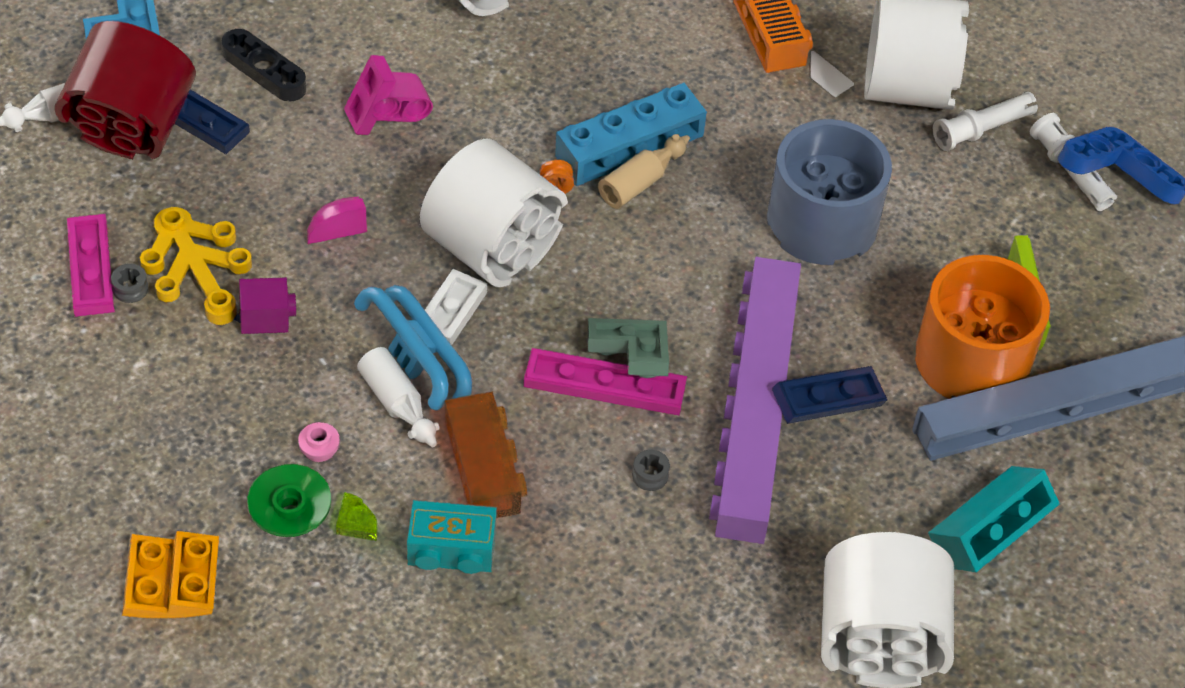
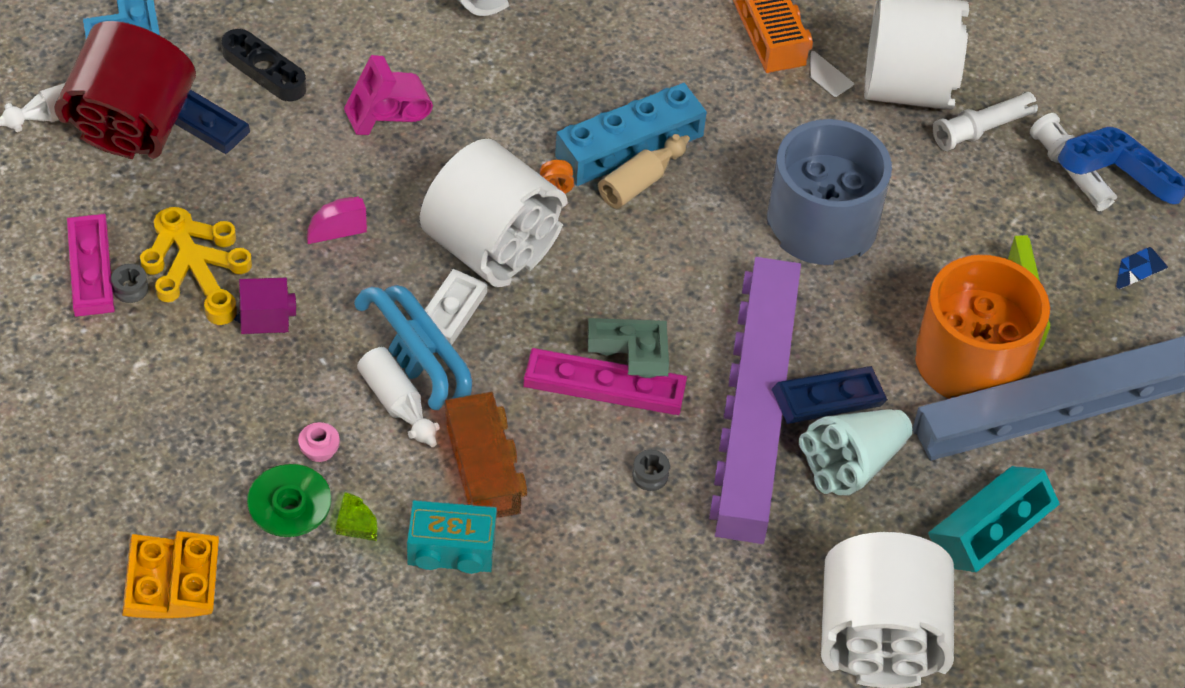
(853, 447): none -> light aqua cone
(1139, 267): none -> dark blue sticker

